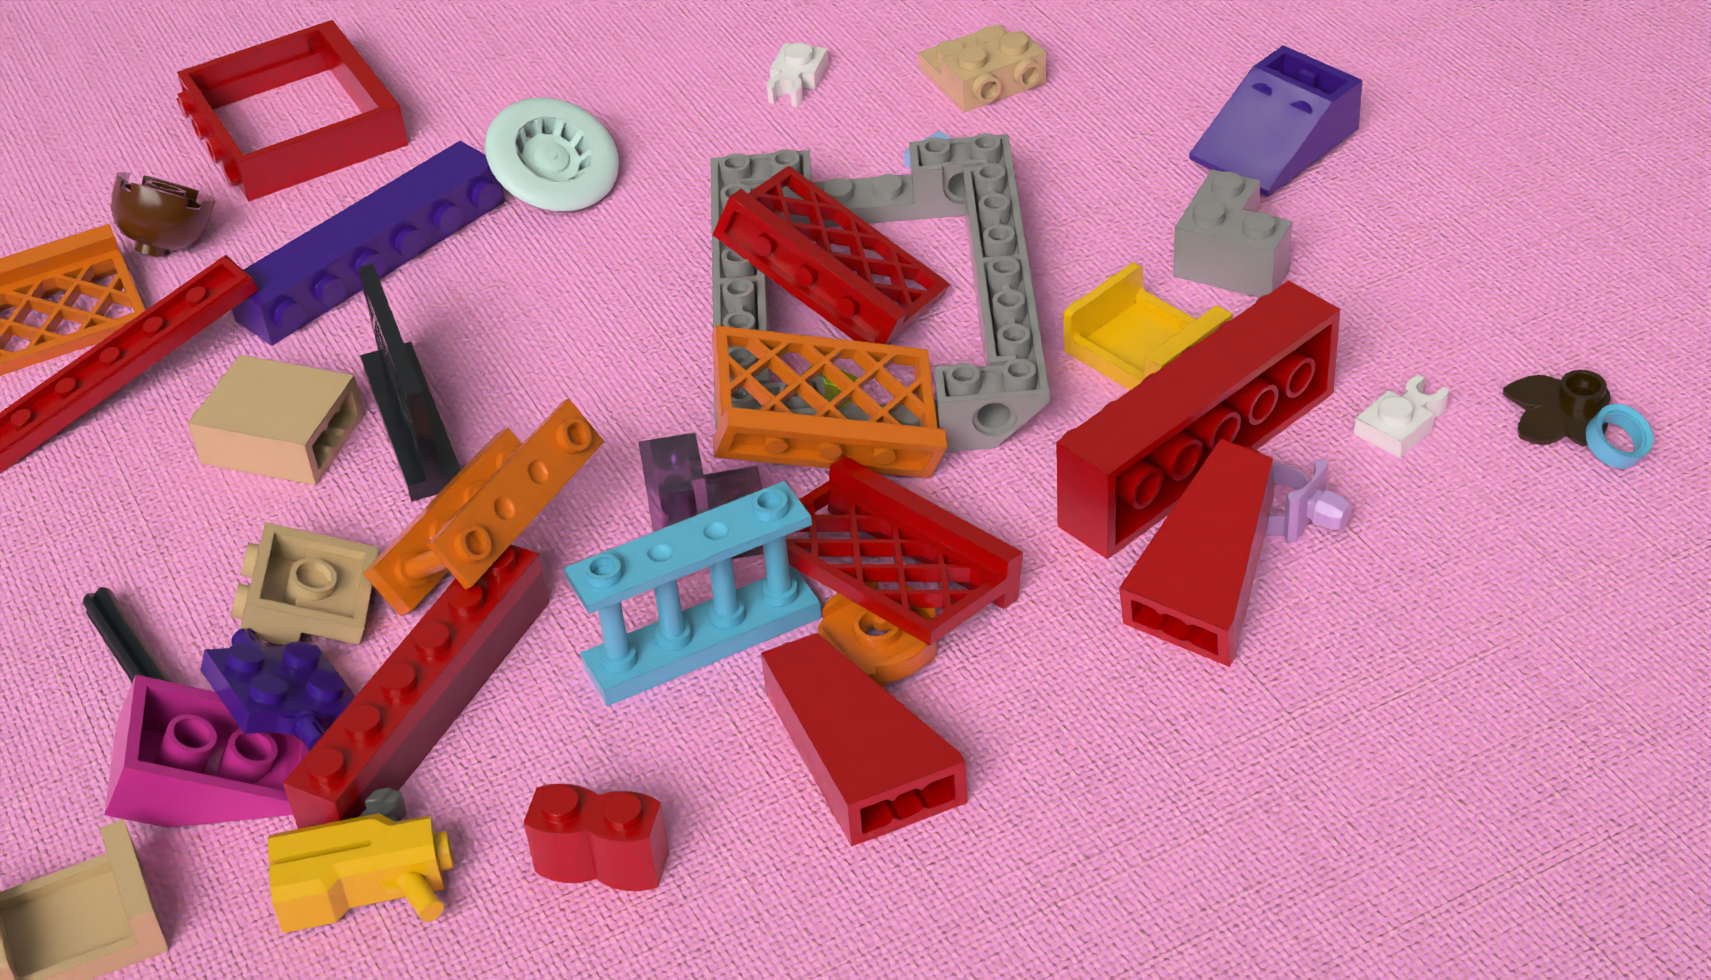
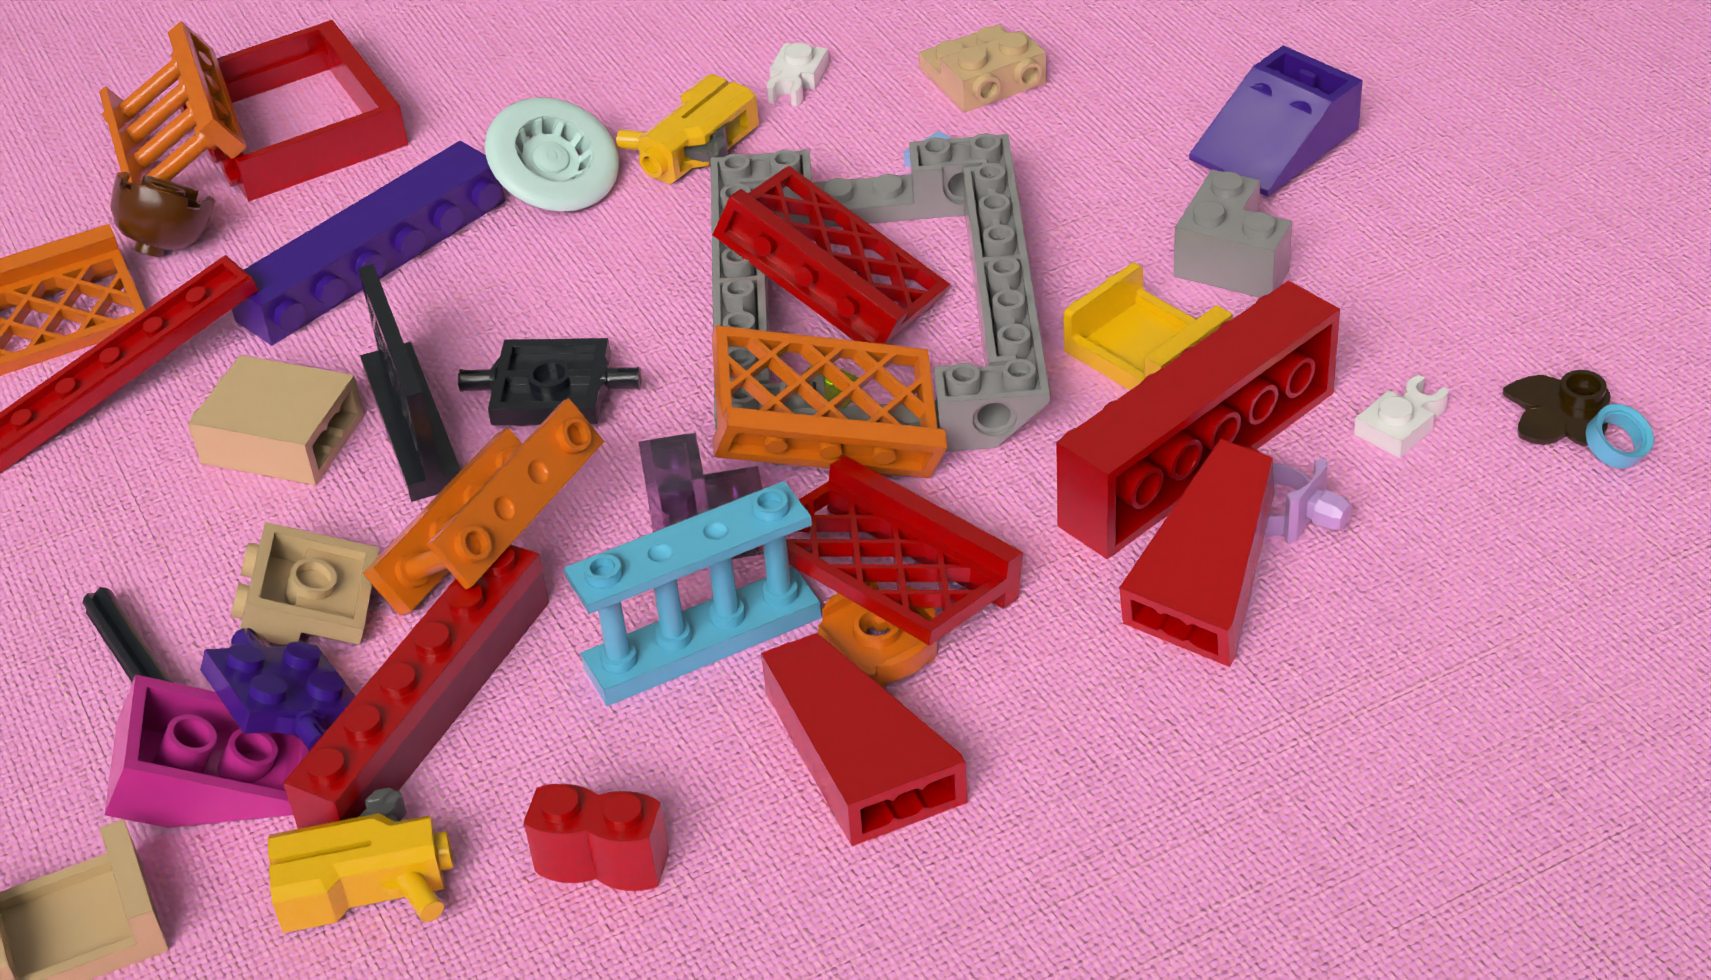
(207, 113): none -> orange fence
(542, 373): none -> black plate
(701, 128): none -> yellow piece

